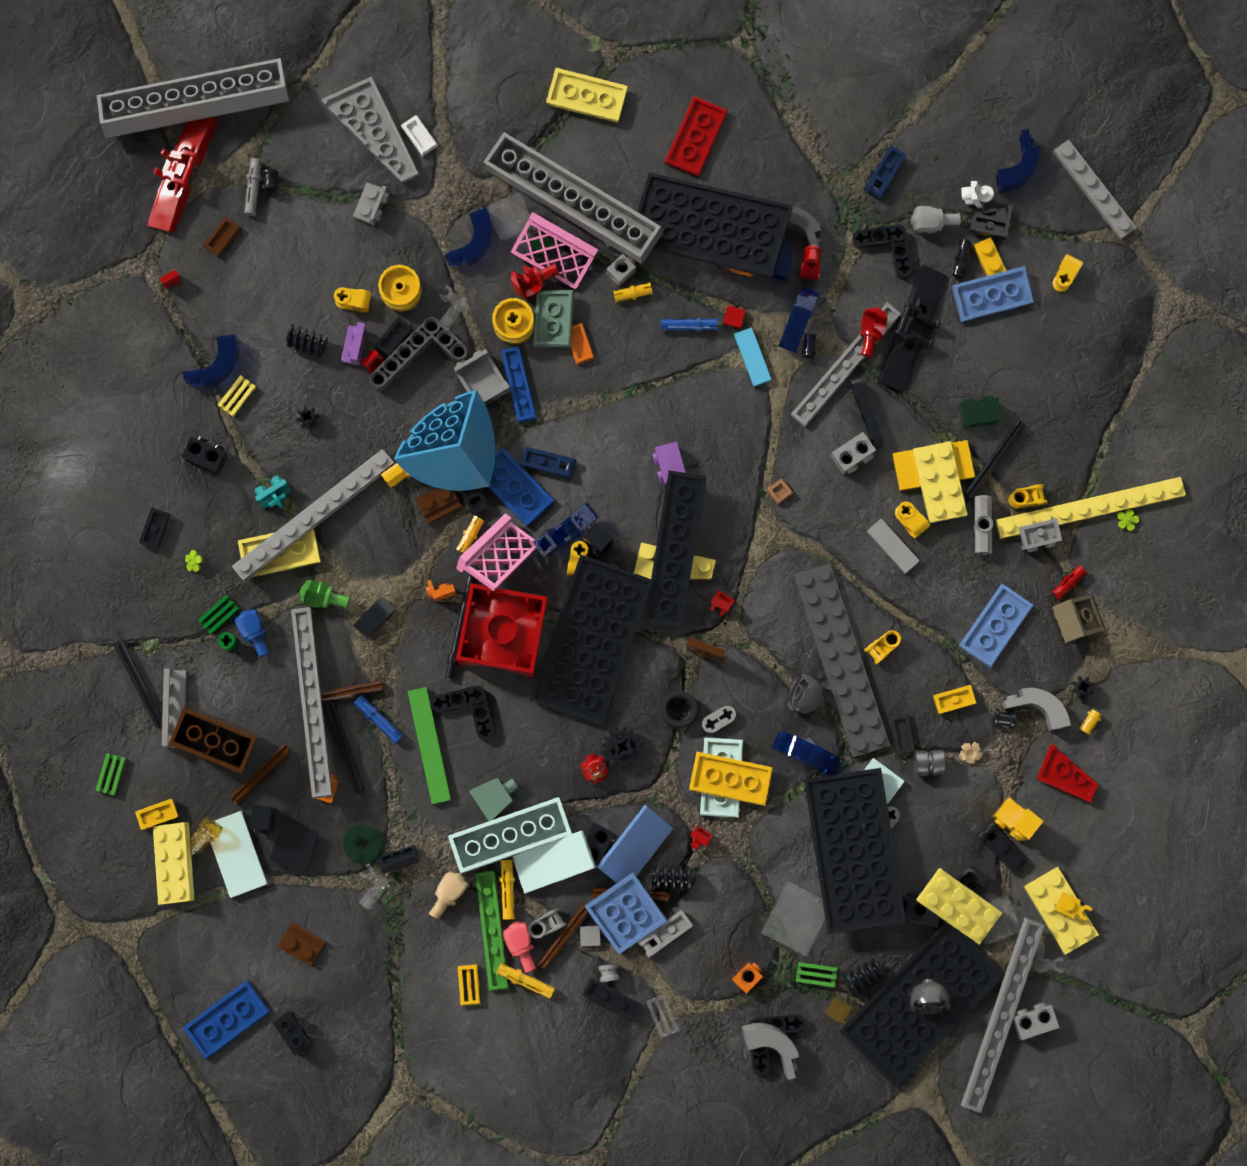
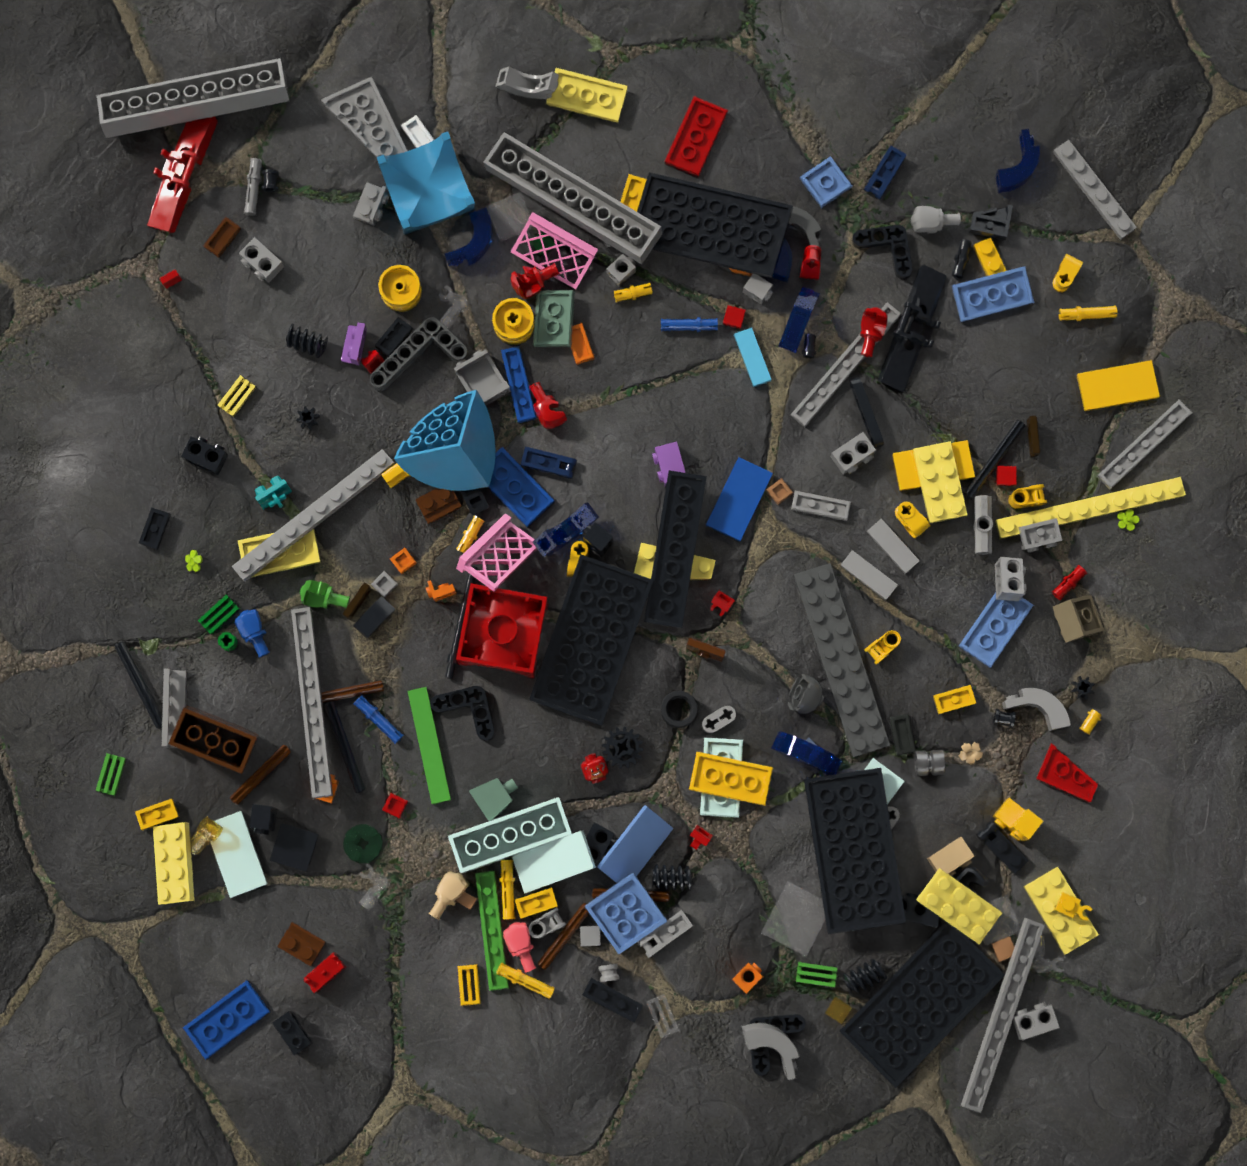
(222, 366): clear blue arch -> none
(263, 258): none -> light grey brick
(324, 972): none -> red hinge
(355, 299): yellow piece -> none
(357, 601): none -> dark brown tile
(384, 584): none -> light grey tile
(395, 805): none -> red tile
(398, 859): black plate -> none
(403, 560): none -> orange tile
(426, 184): none -> dark azure piece
(466, 900): none -> medium nougat piece
(527, 85): none -> light grey arch
(536, 903): none -> yellow plate
(548, 418): none -> red piece
(633, 191): none -> yellow plate
(739, 499): none -> blue tile
(758, 289): none -> light grey brick
(820, 505): none -> light grey tile
(826, 182): none -> medium blue tile
(868, 575): none -> light grey tile
(929, 997): dark grey cylinder -> none
(951, 857): none -> tan brick
(975, 194): white hips -> none
(980, 412): clear green brick -> none
(1003, 948): none -> medium nougat tile
(1005, 578): none -> light grey brick
(1006, 476): none -> red tile
(1033, 436): none -> dark brown tile
(1087, 313): none -> yellow pin
(1118, 385): none -> yellow tile
(1144, 444): none -> light grey tile

